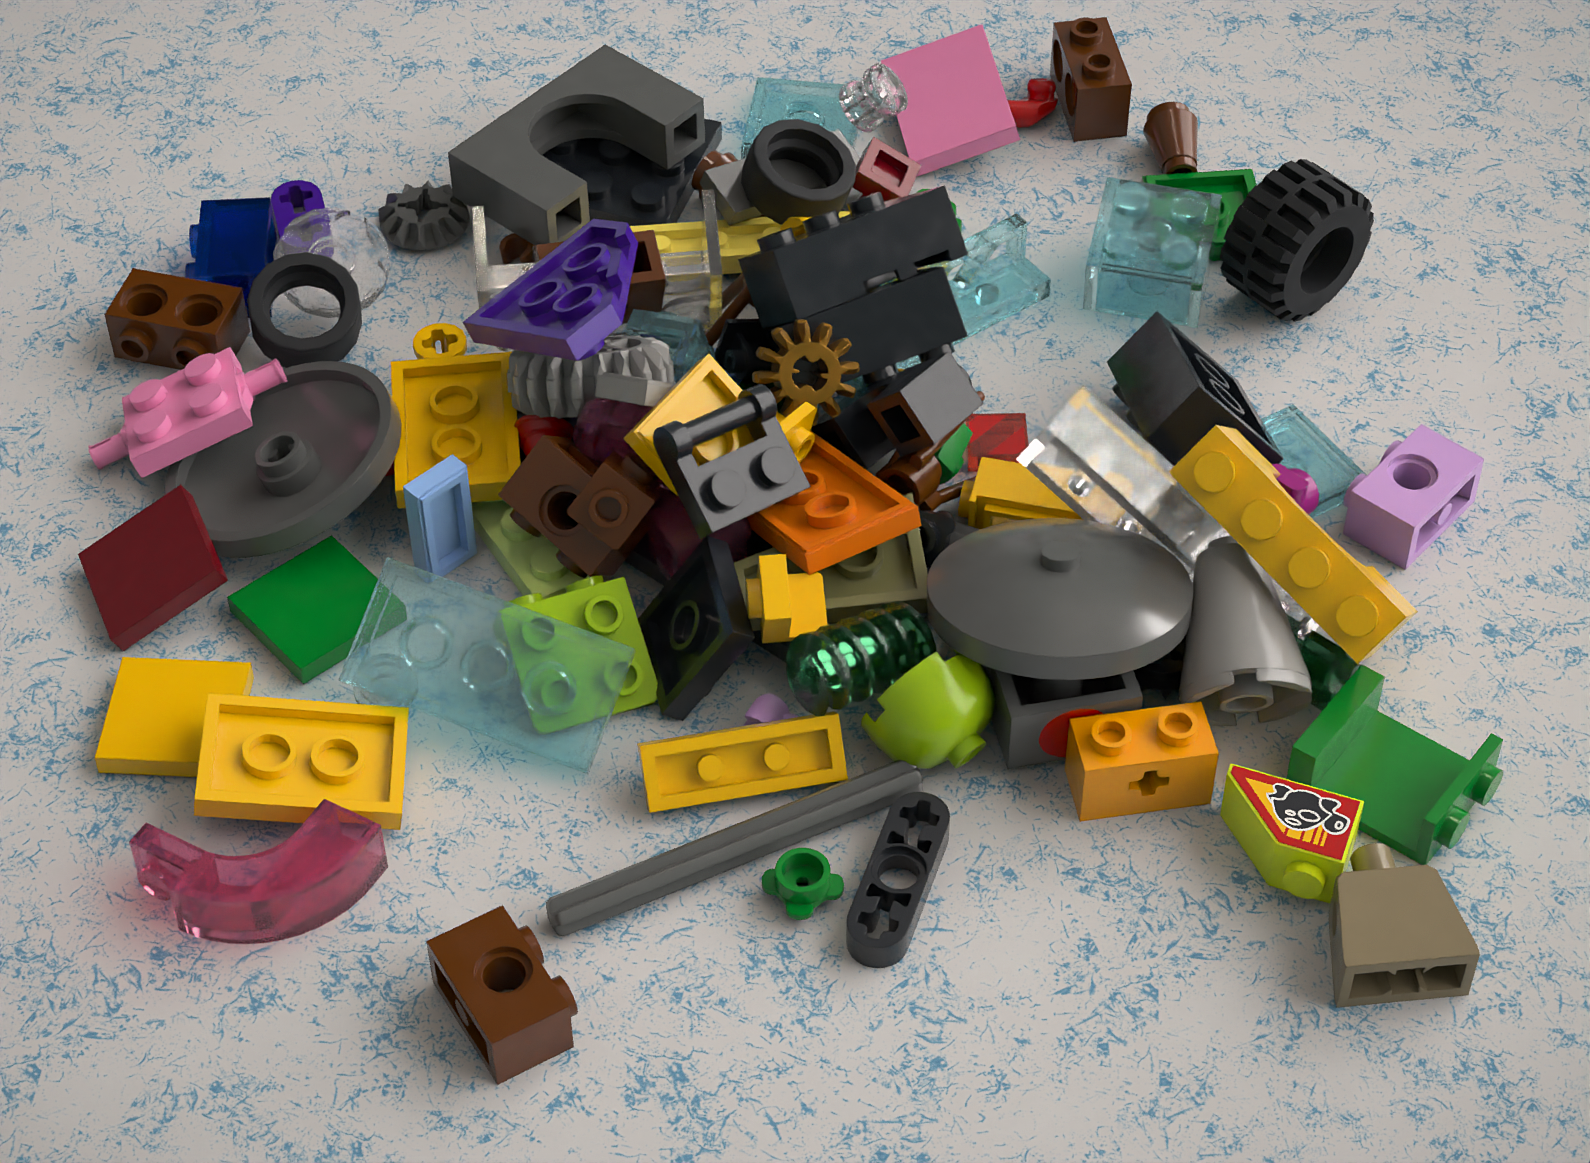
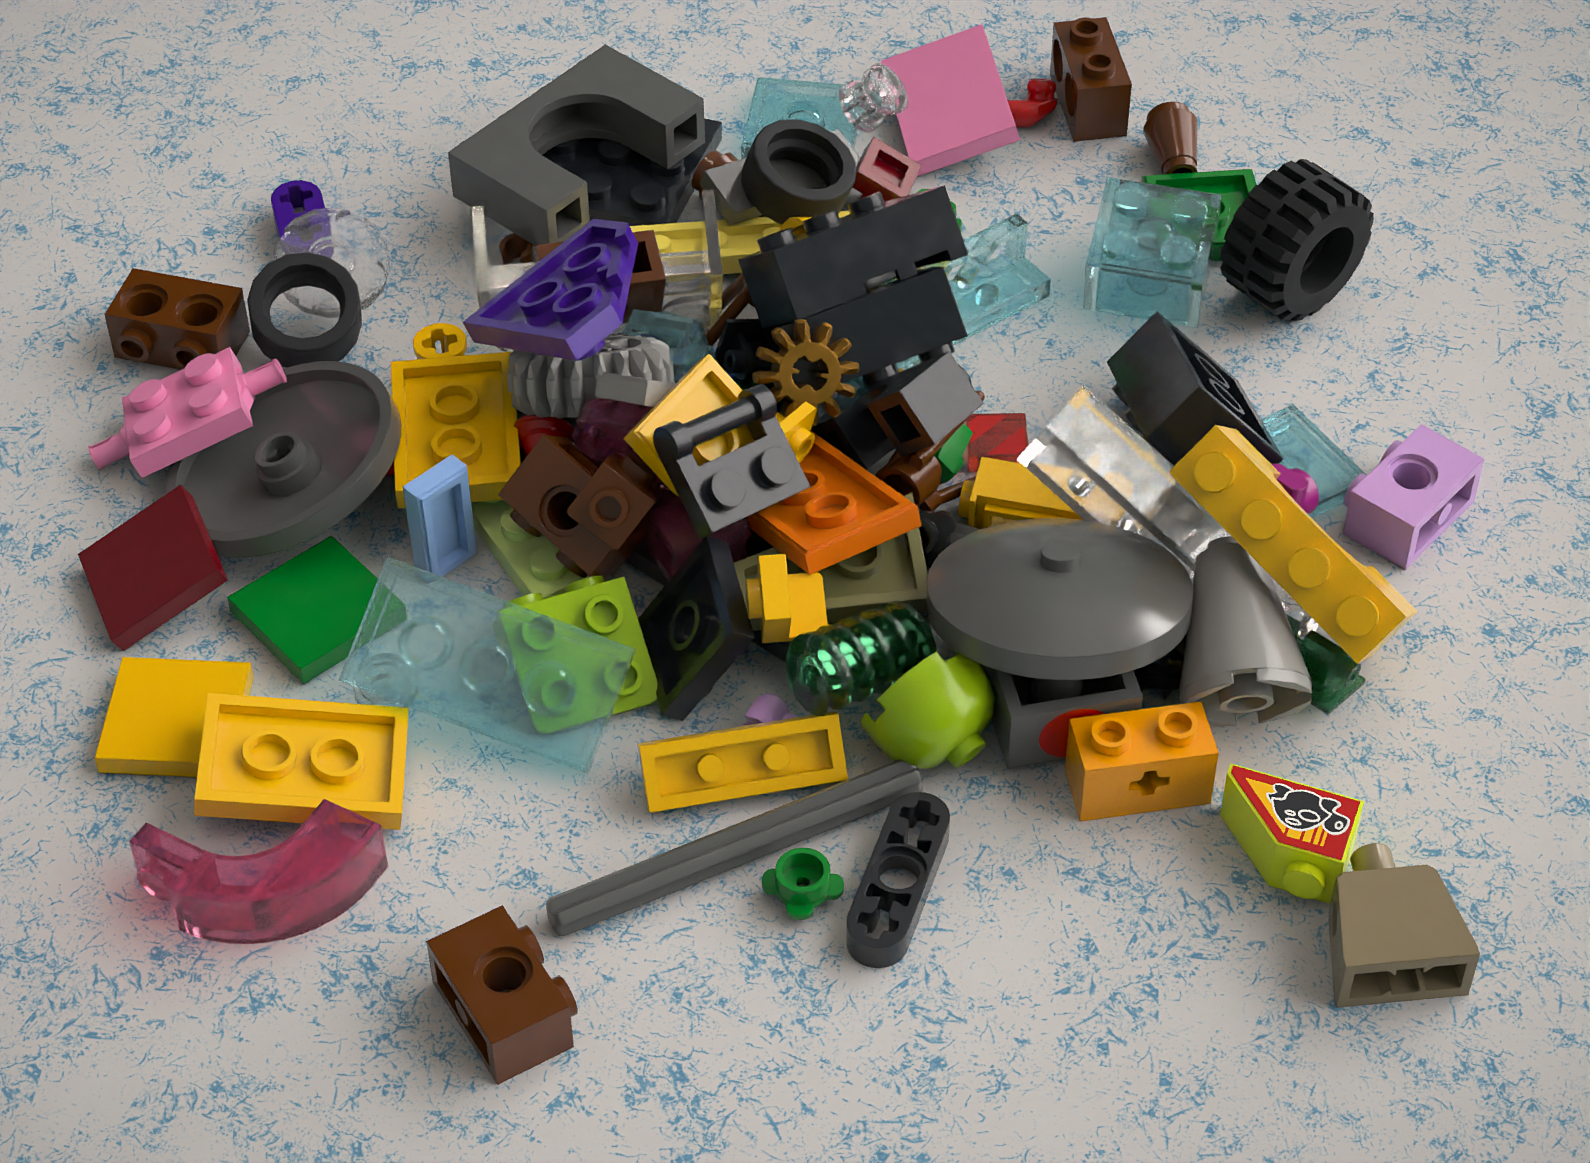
(232, 242): clear blue brick -> none
(442, 225): dark grey gear -> none
(1410, 785): green panel -> none

